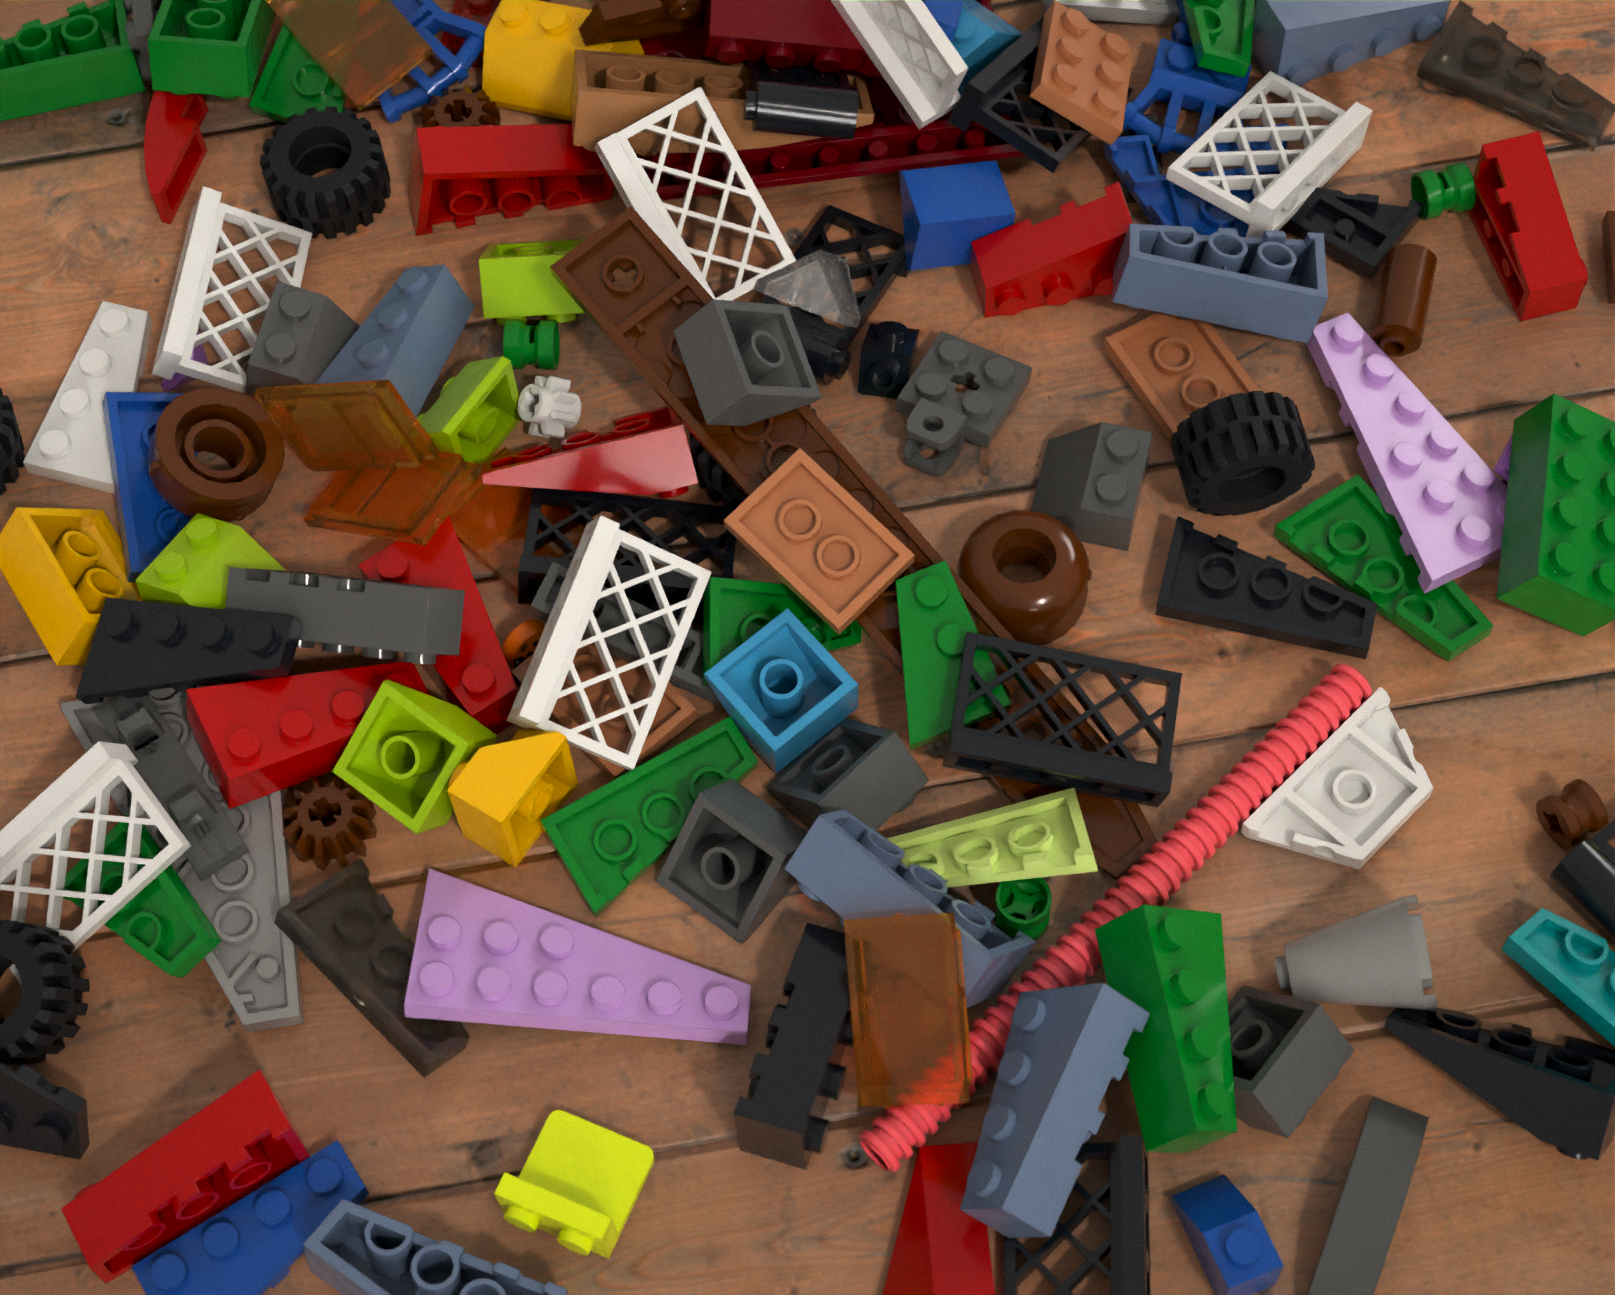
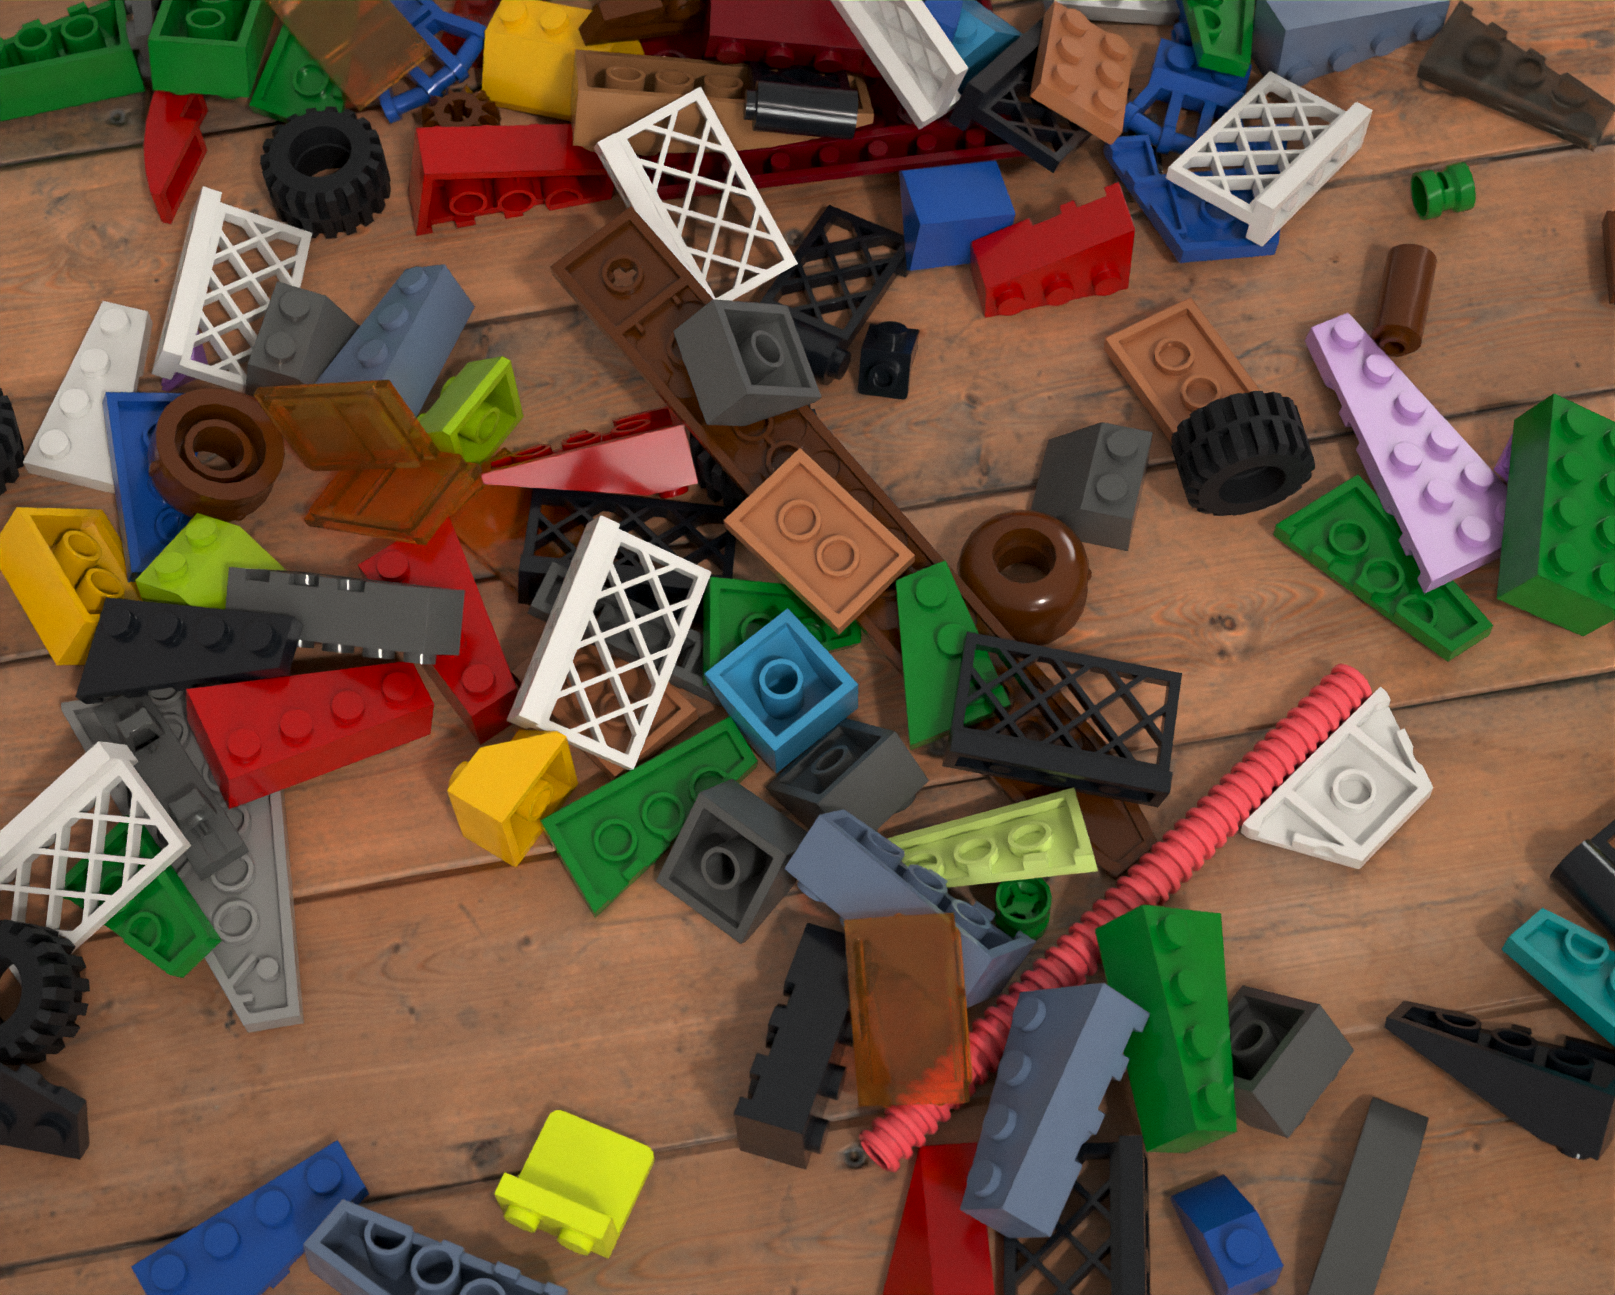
(185, 1178): red wedge -> none
(313, 810): reddish brown gear -> none
(362, 952): clear smoke wing -> none
(408, 754): lime slope -> none
(520, 281): lime slope -> none
(522, 642): orange tile -> none
(526, 967): lavender wing -> none
(532, 344): green wheel -> none
(549, 406): white gear -> none
(816, 284): clear slope -> none
(945, 418): dark grey plate -> none
(1225, 279): sand blue wedge -> none
(1236, 591): black wing -> none
(1355, 226): black wing -> none
(1363, 960): light grey cone -> none
(1526, 227): red wedge -> none
(1572, 813): reddish brown wheel -> none

